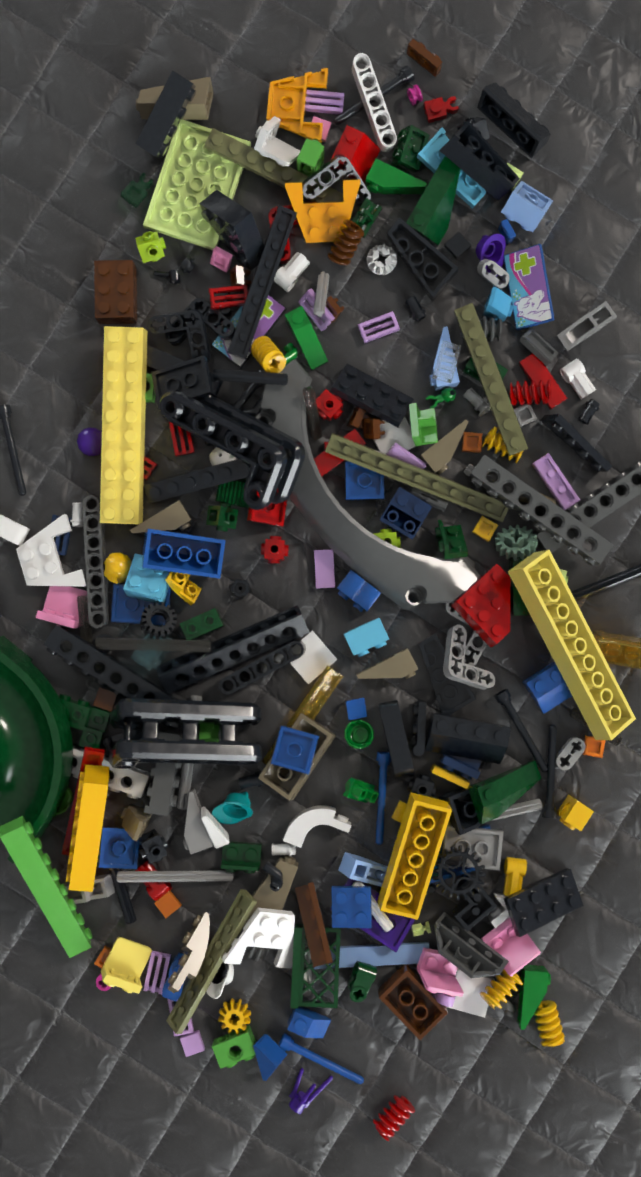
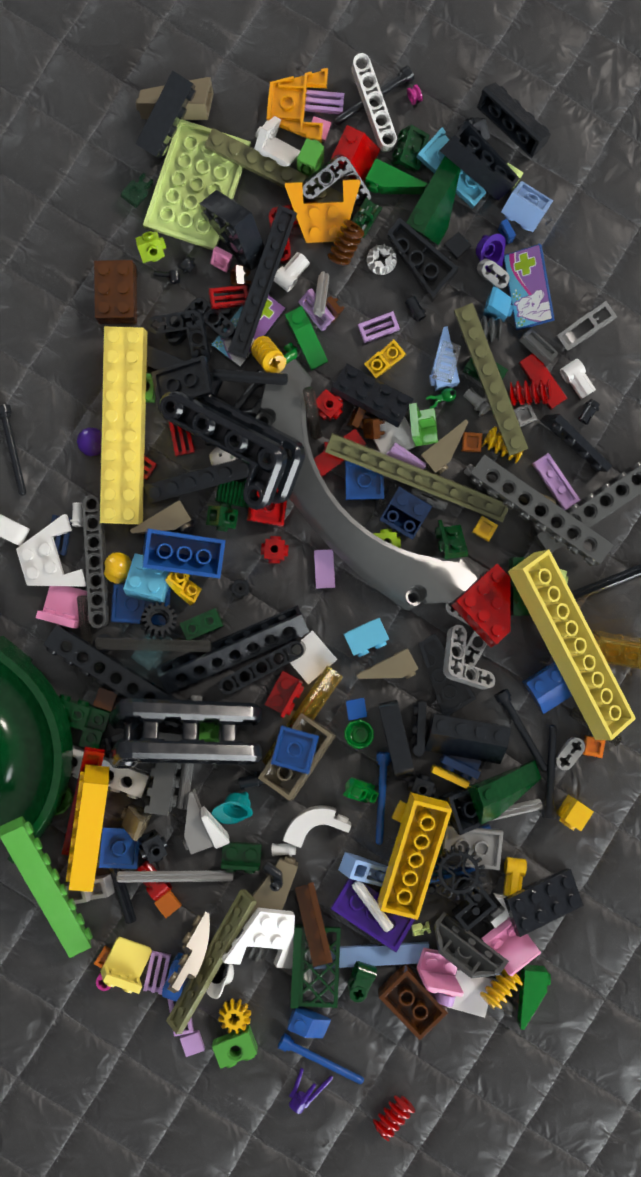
(268, 1056): blue slope -> none
(283, 694): none -> red bracket
(351, 907): blue plate -> none
(358, 591): blue brick -> none
(385, 359): none -> yellow slope
(425, 58): reddish brown plate -> none
(437, 109): red plate -> none
(516, 542): sand green gear -> none
(549, 1024): yellow piece -> none

